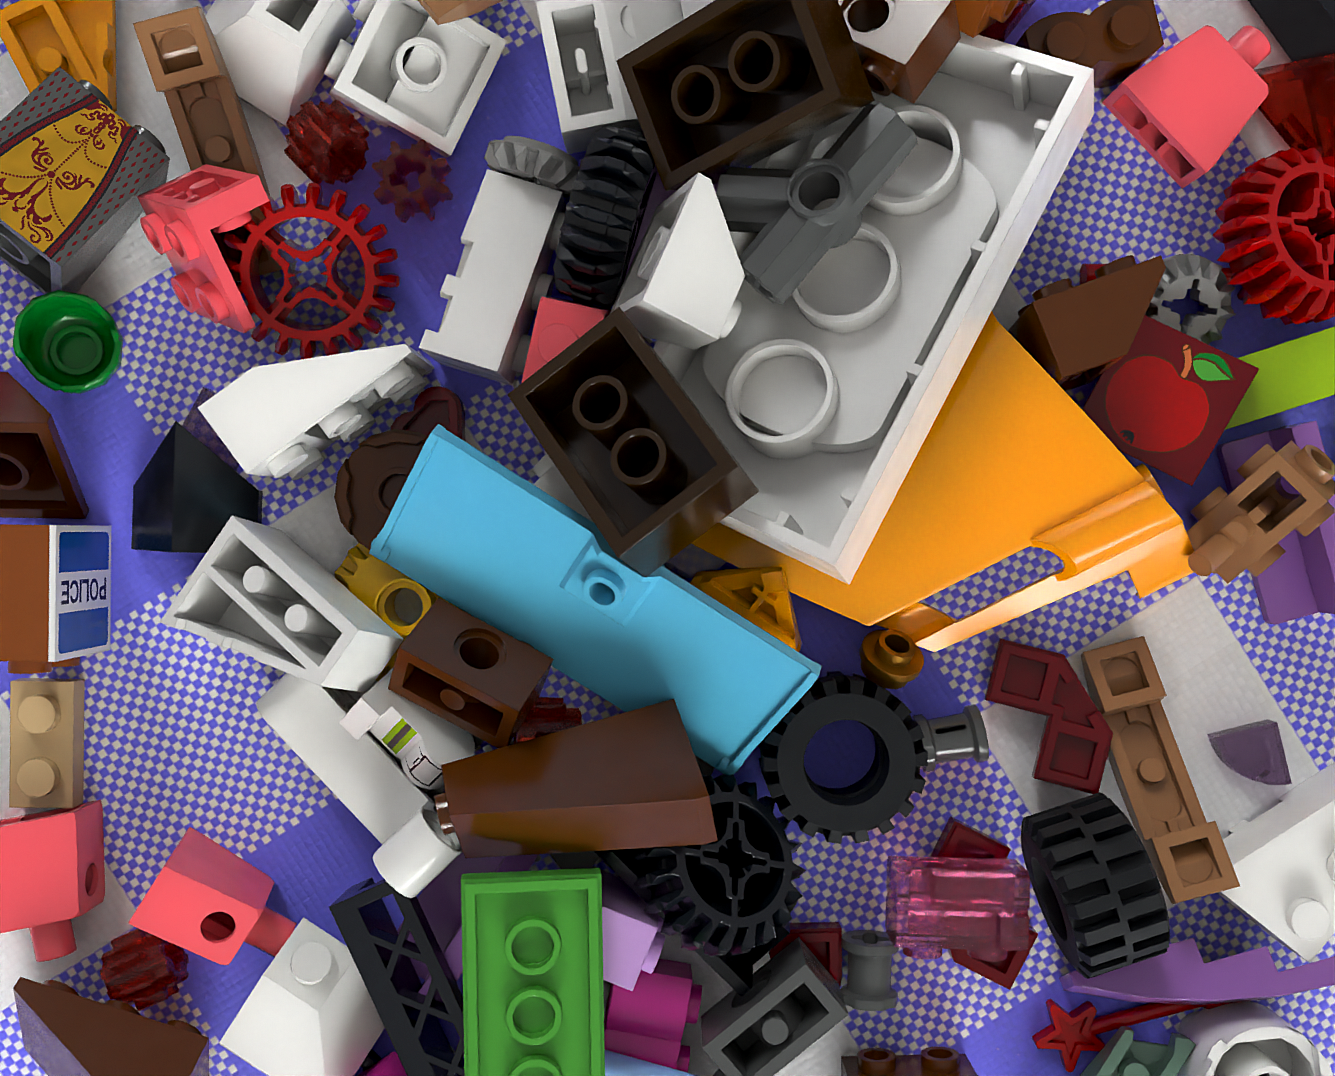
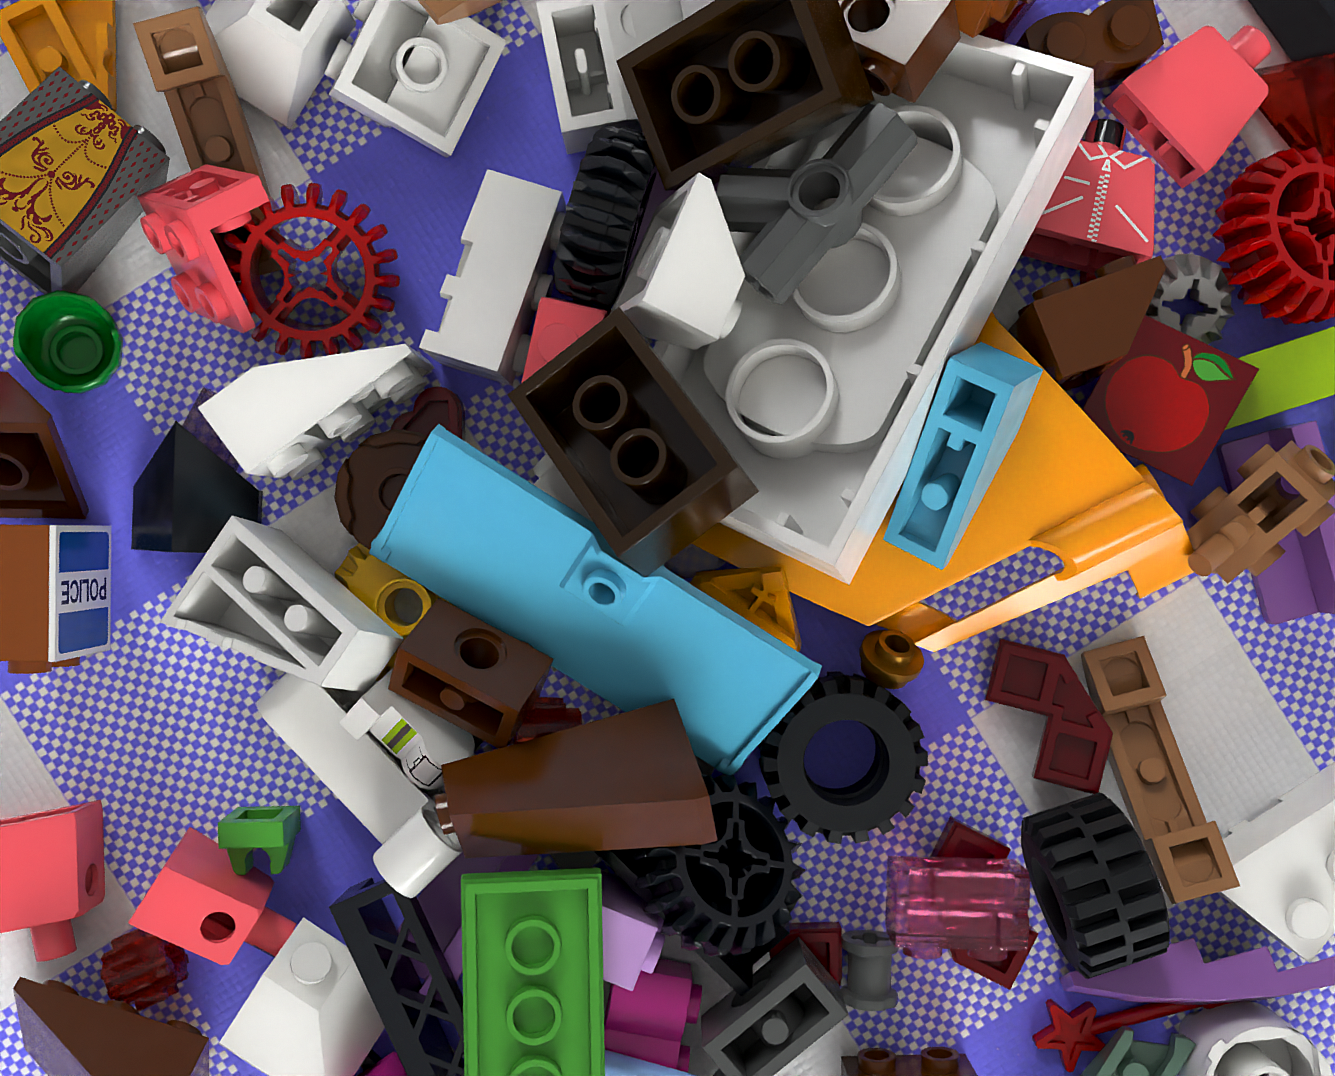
(46, 743): tan plate -> none
(259, 827): none -> bright green tile
(326, 142): clear red gear -> none
(395, 184): clear red gear -> none
(533, 162): light grey gear -> none
(954, 737): dark grey bush -> none
(960, 450): none -> medium azure slope
(1099, 205): none -> coral torso
(1253, 752): clear purple tile -> none

